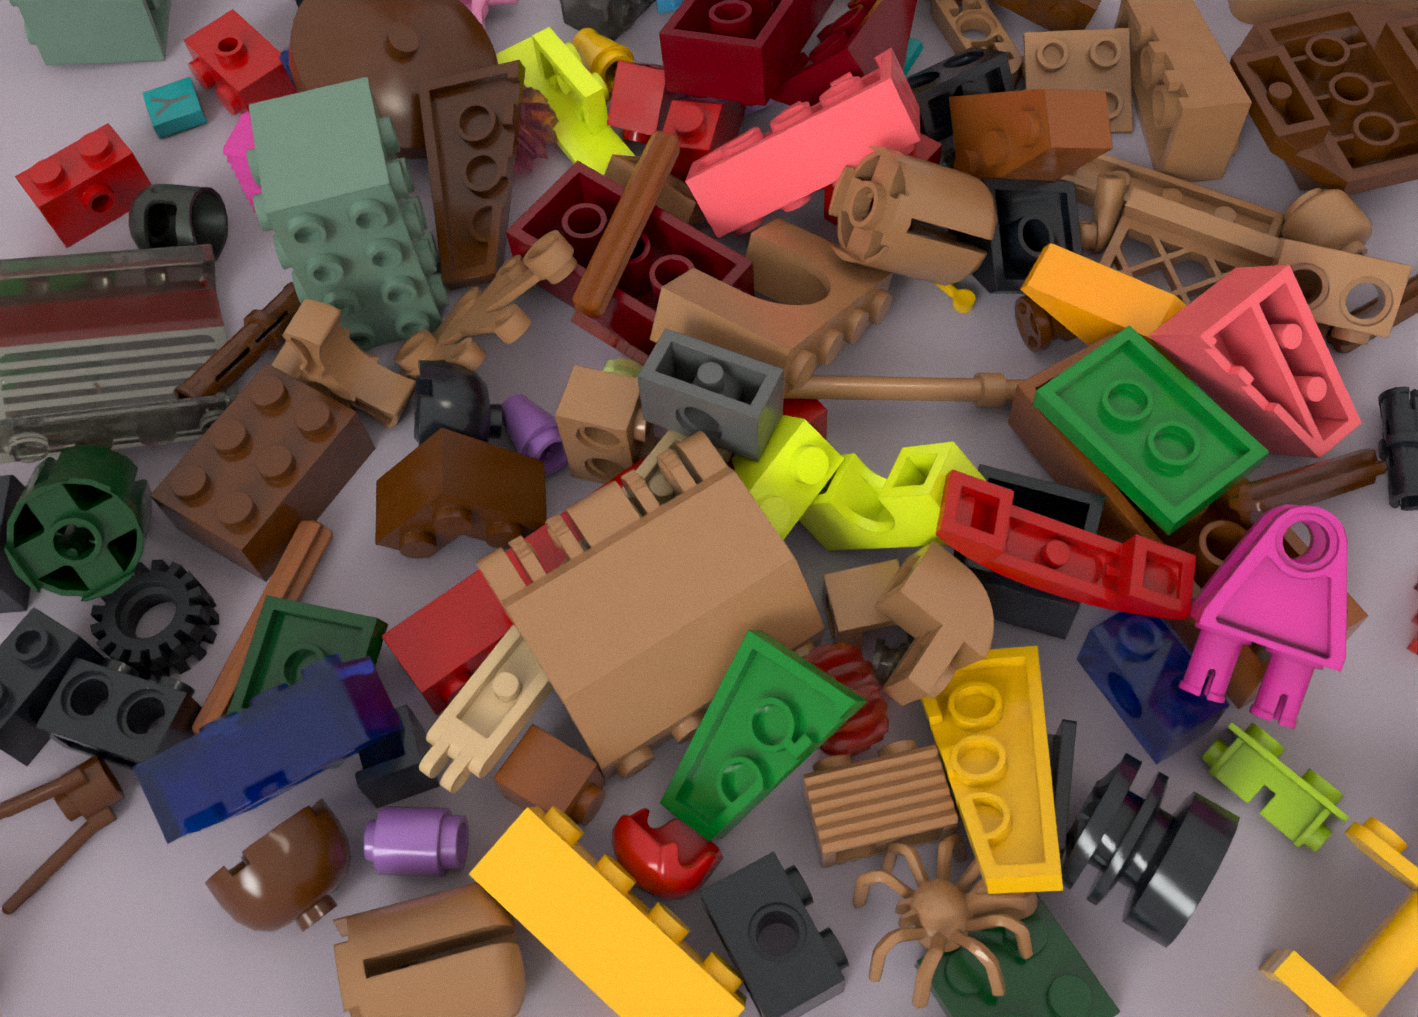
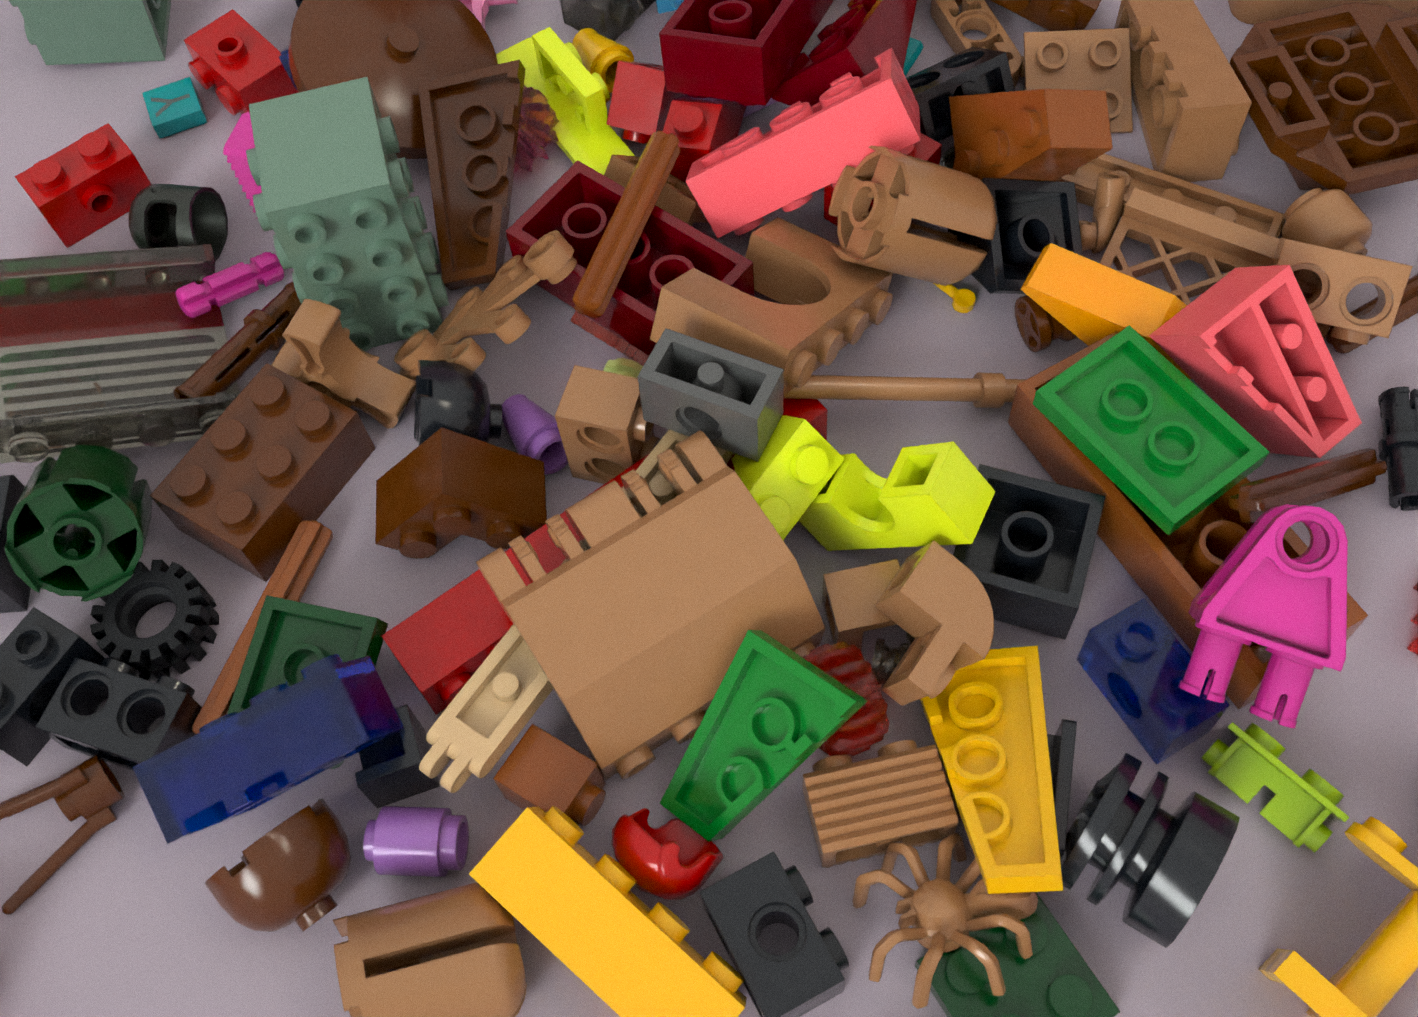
(229, 284): none -> dark pink axle
(1060, 558): red slope -> none

